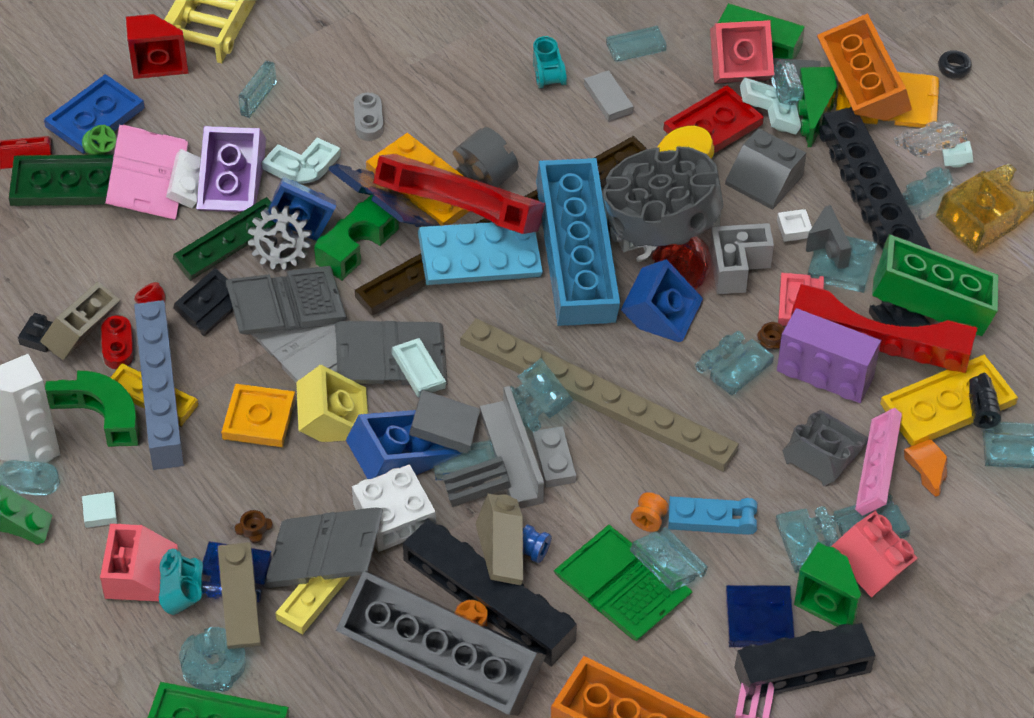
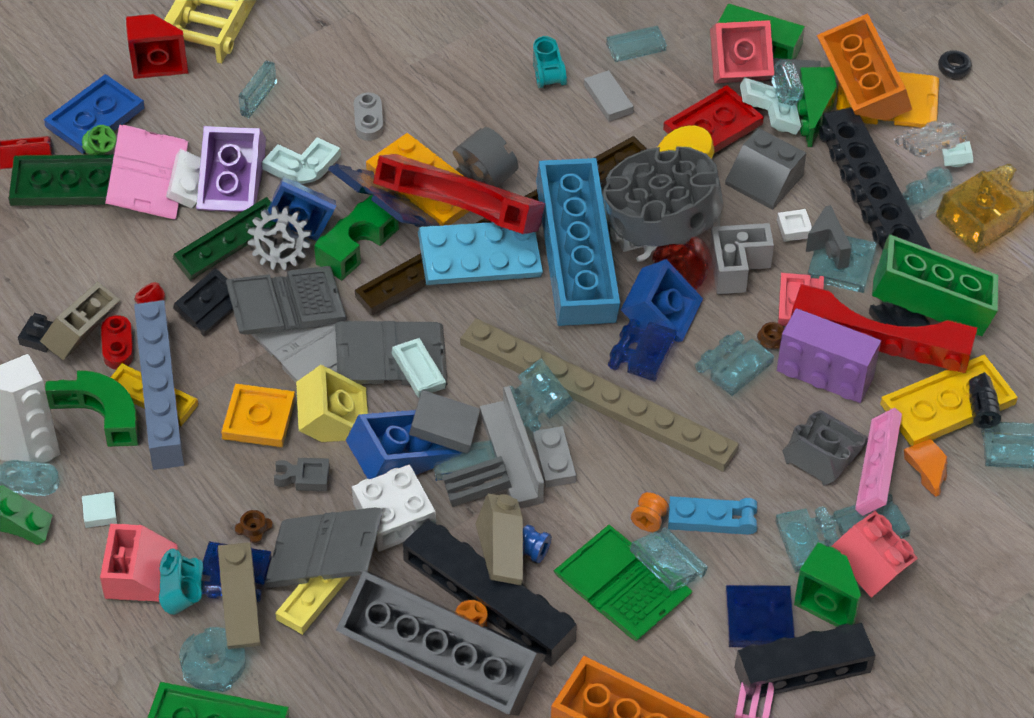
(308, 474): none -> dark grey plate
(650, 353): none -> clear blue plate

